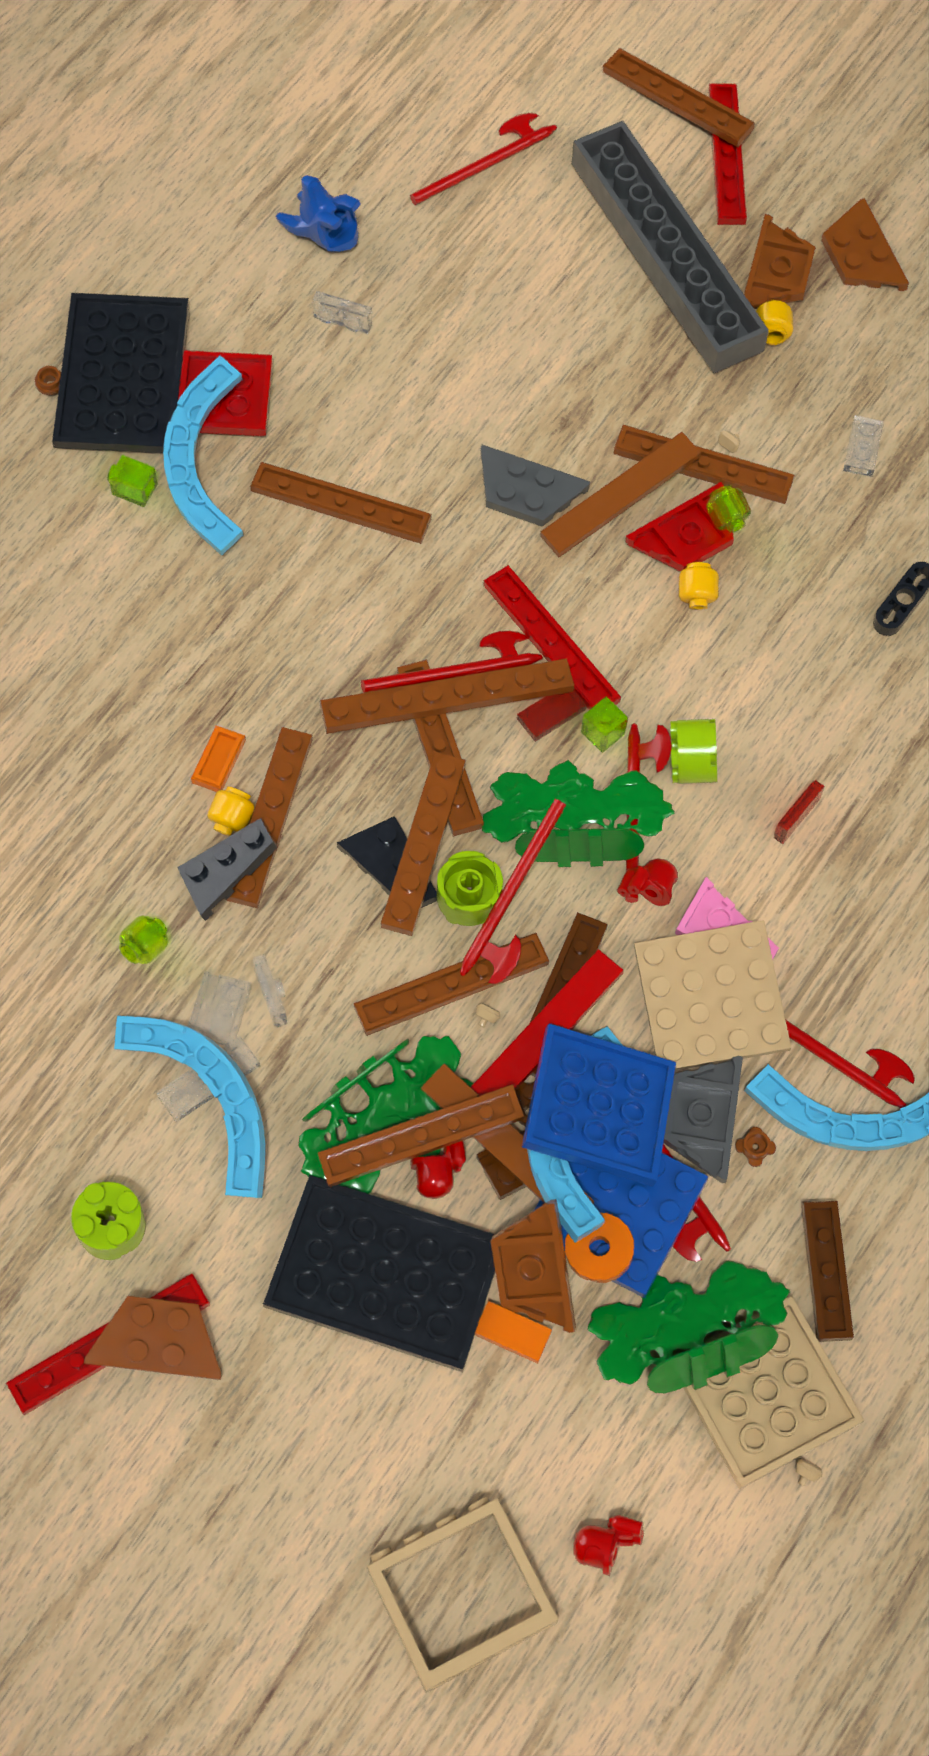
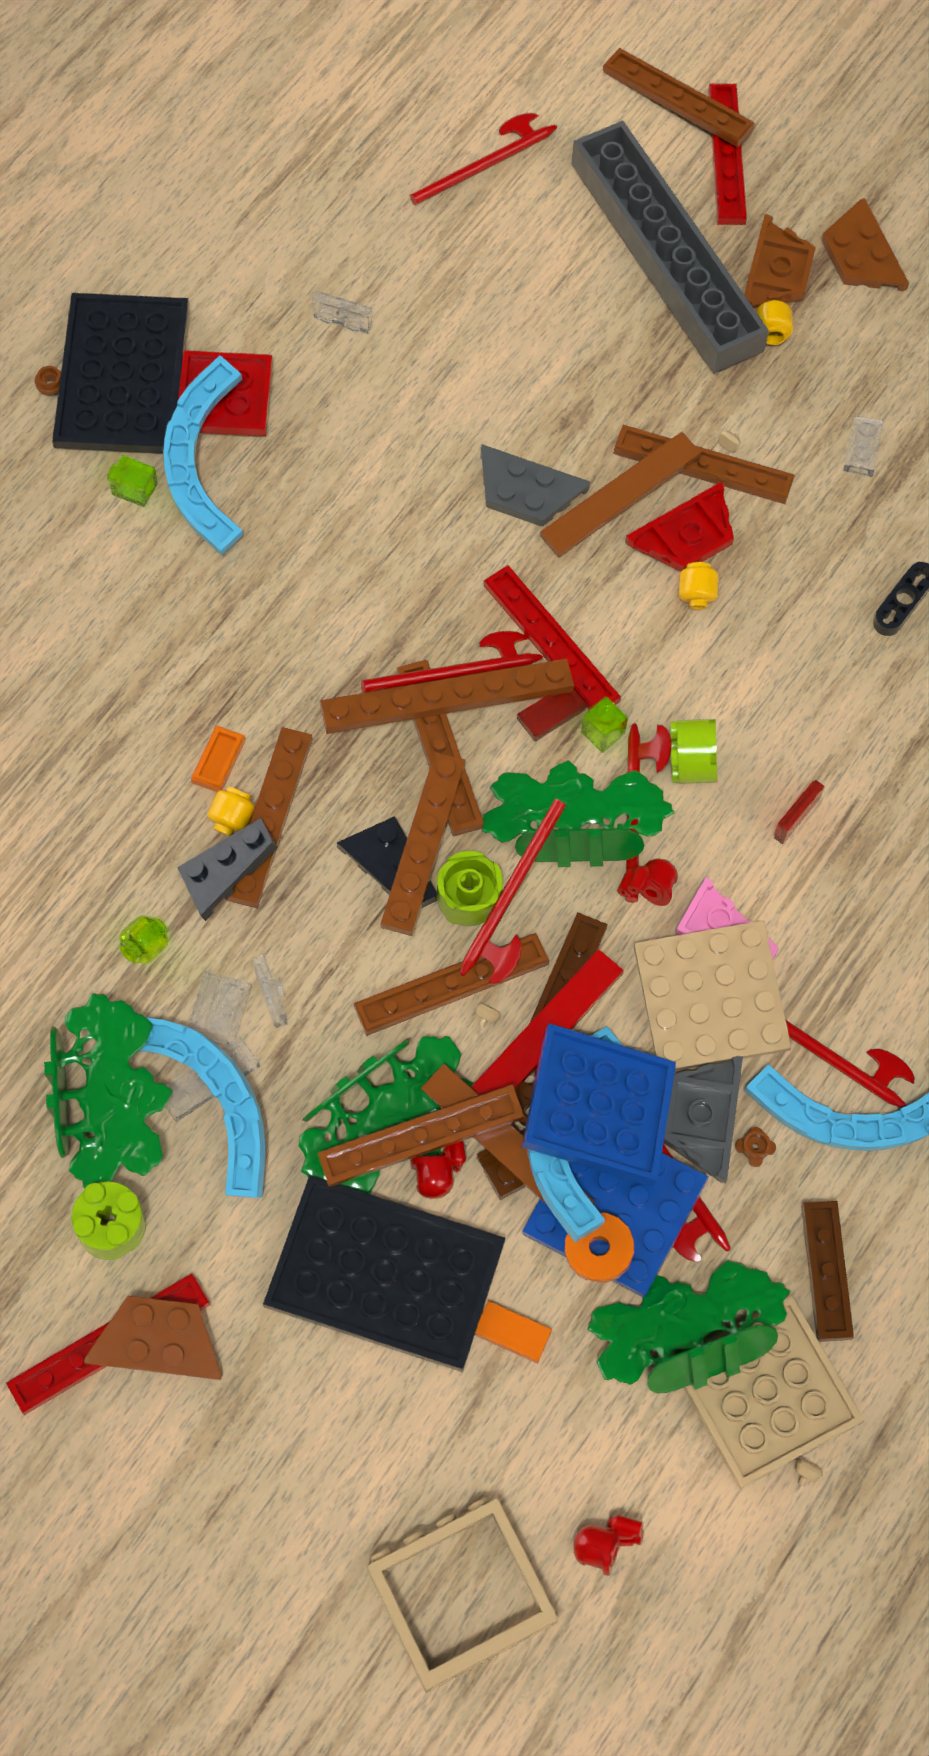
(114, 1094): none -> green plant
(323, 218): blue piece -> none
(341, 502): dark orange tile -> none
(534, 1268): dark orange wing -> none
(728, 508): clear neon green head -> none

